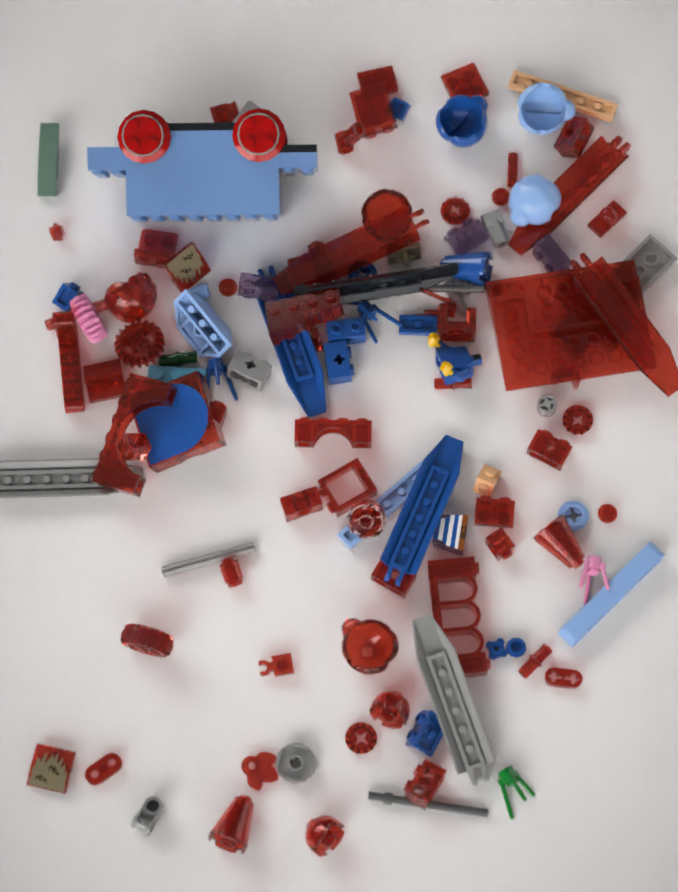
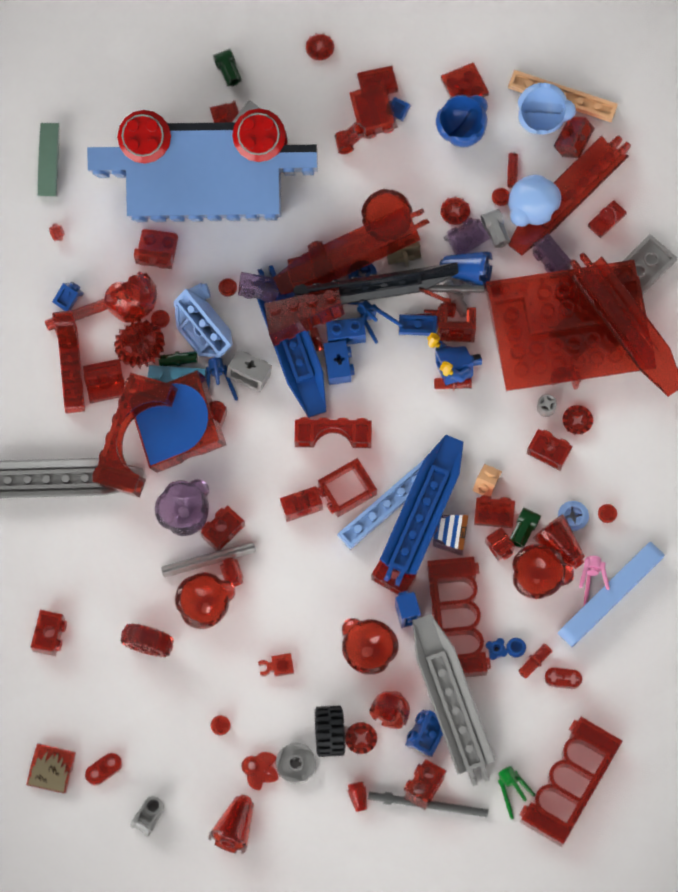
(45, 622): none -> clear red brick
(88, 318): bright pink gear -> none
(134, 446): clear red brick -> none
(160, 318): none -> clear red plate
(183, 507): none -> clear purple piece
(186, 267): slope -> none
(203, 599): none -> clear red piece
(220, 539): none -> clear red brick
(220, 725): none -> clear red plate
(226, 64): none -> dark green piece
(323, 833): clear red cylinder -> none
(324, 52): none -> clear red gear
(329, 731): none -> black tyre
(358, 796): none -> clear red cone
(366, 519): clear red cylinder -> none
(407, 608): none -> blue brick
(525, 525): none -> dark green piece
(540, 571): none -> clear red piece
(597, 740): none -> clear red fence

